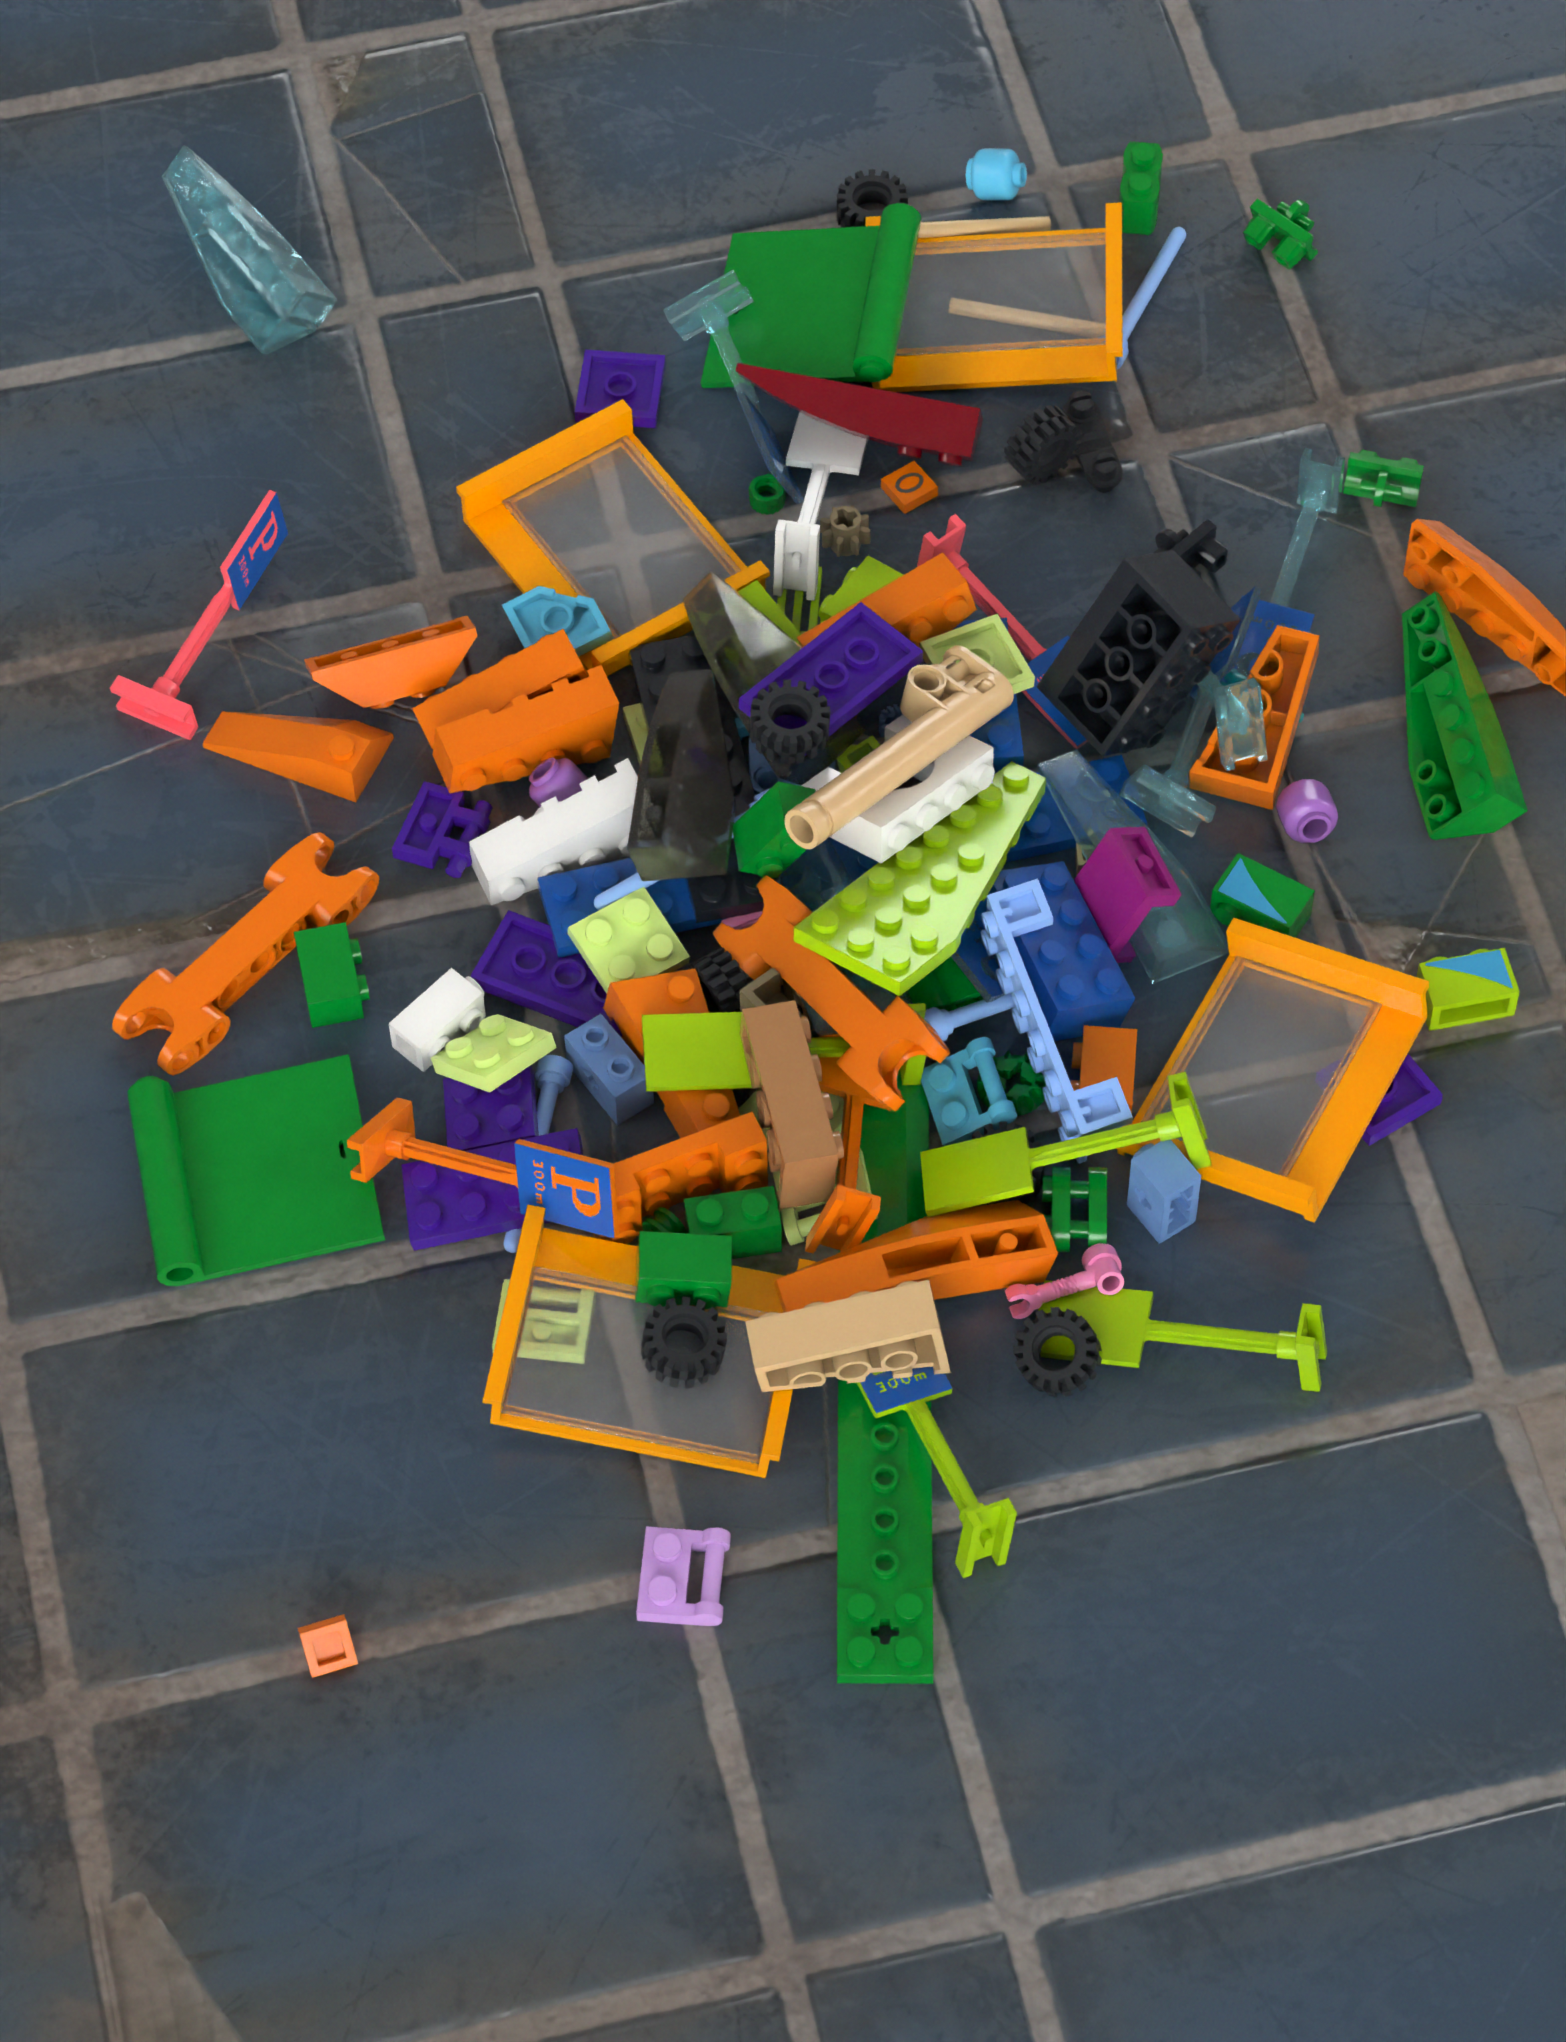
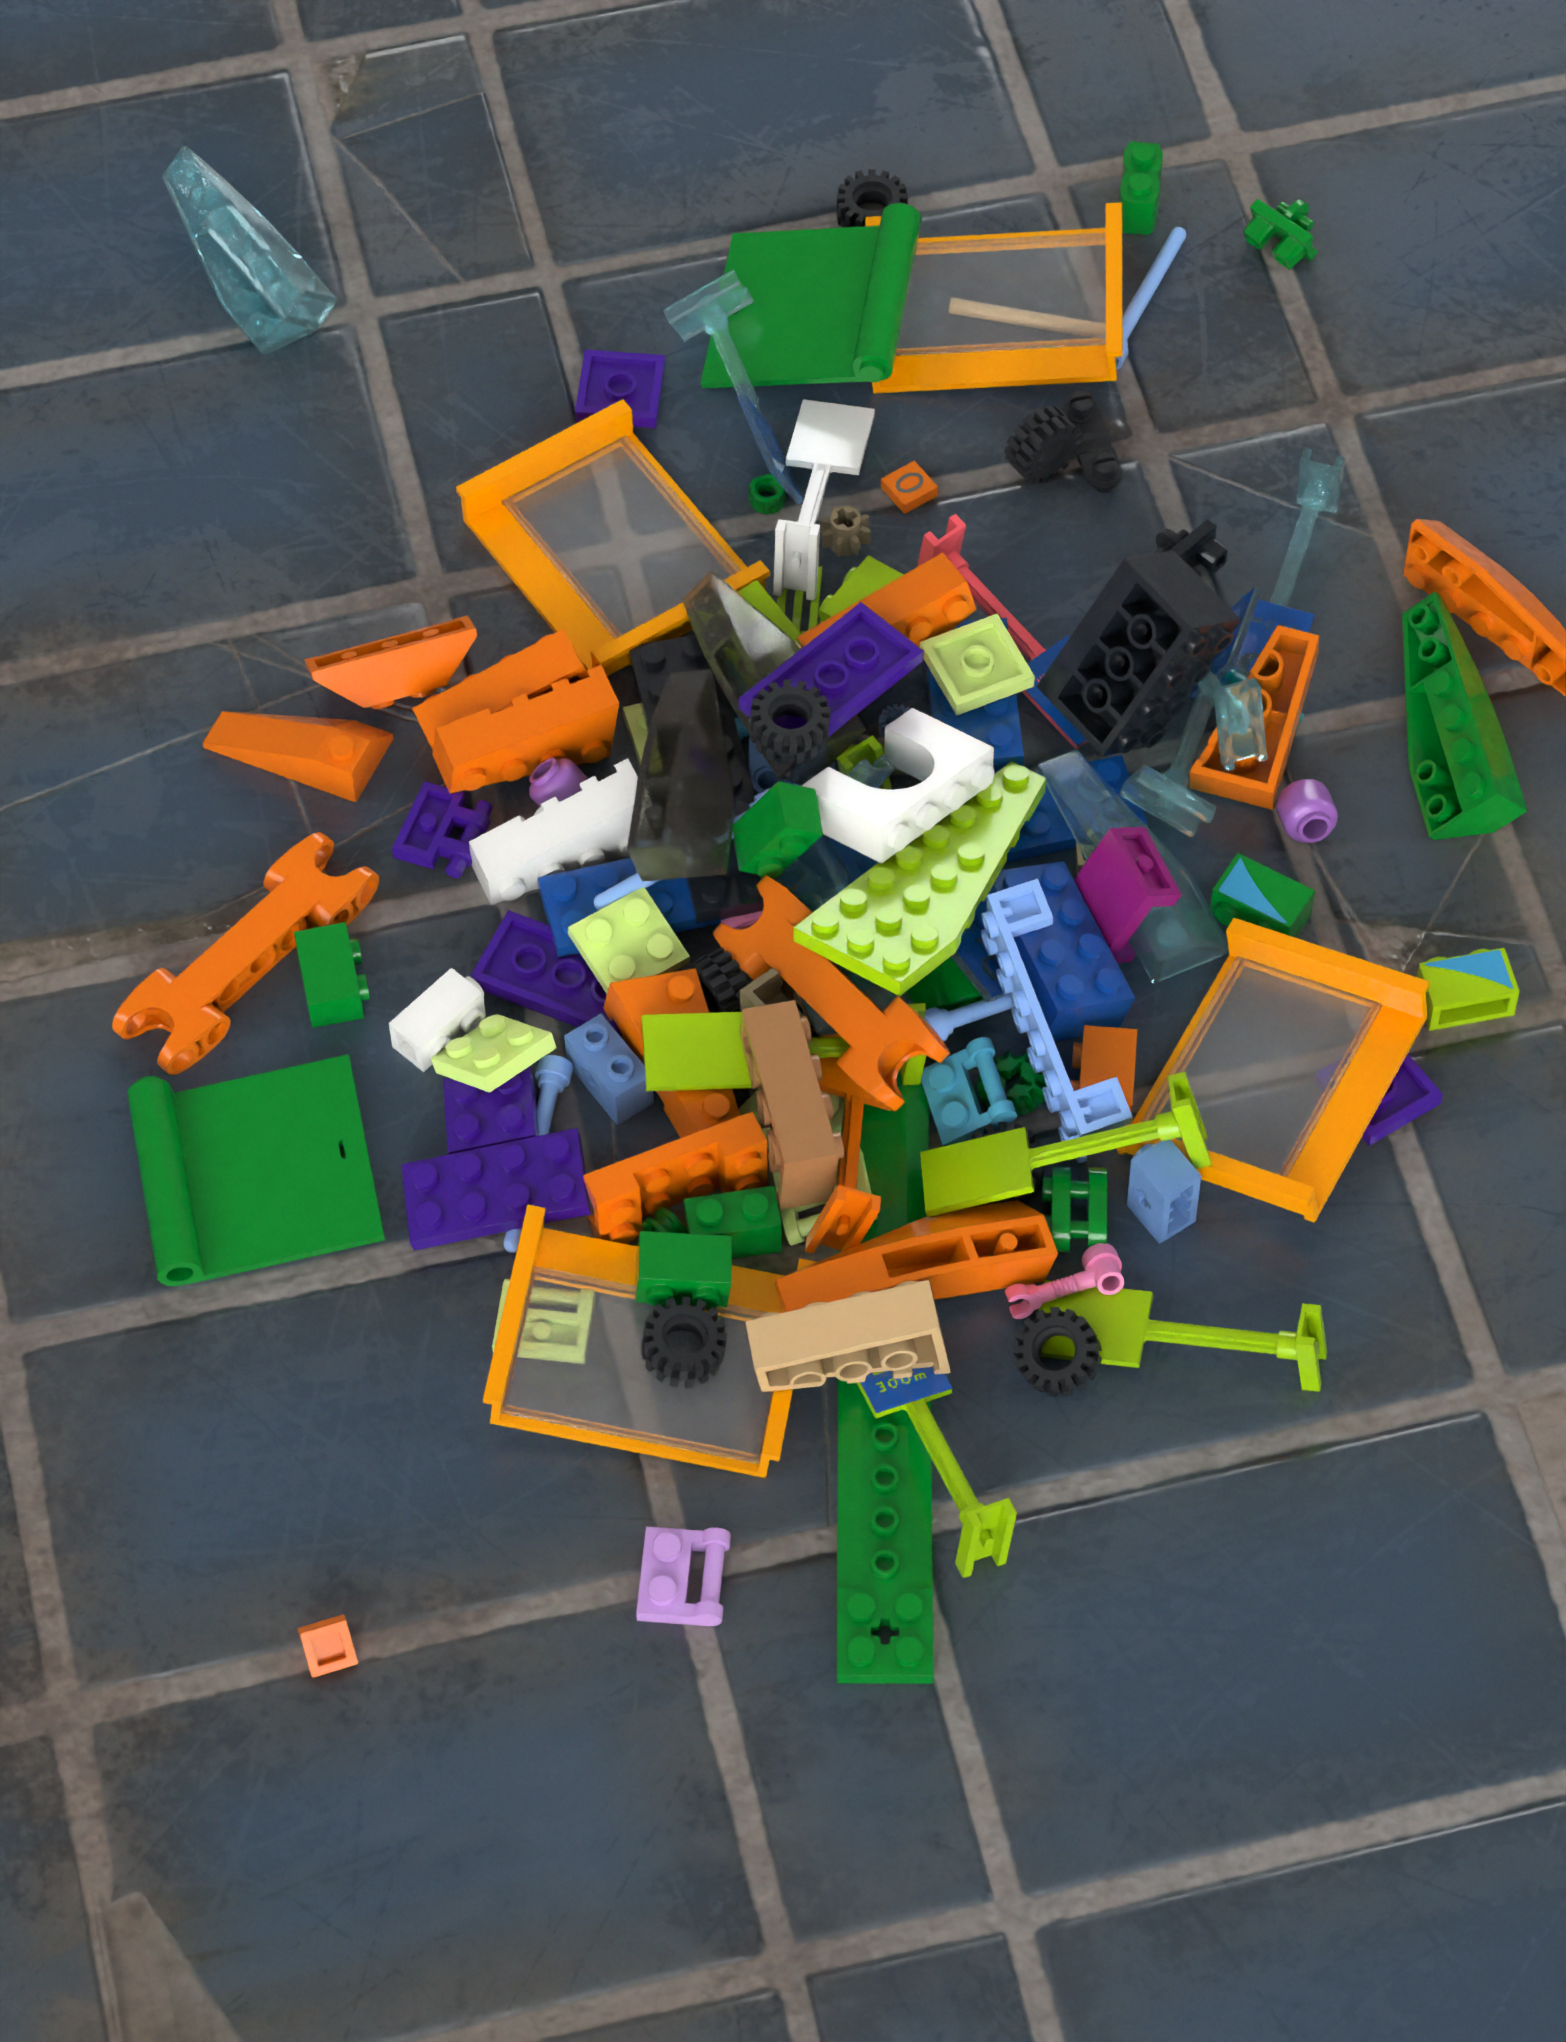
(240, 574): coral piece -> none
(546, 612): medium azure plate -> none
(570, 1186): piece -> none
(876, 414): dark red wedge -> none
(944, 707): tan piece -> none
(983, 226): tan bar -> none
(995, 174): medium azure head -> none
(1383, 478): green hips -> none

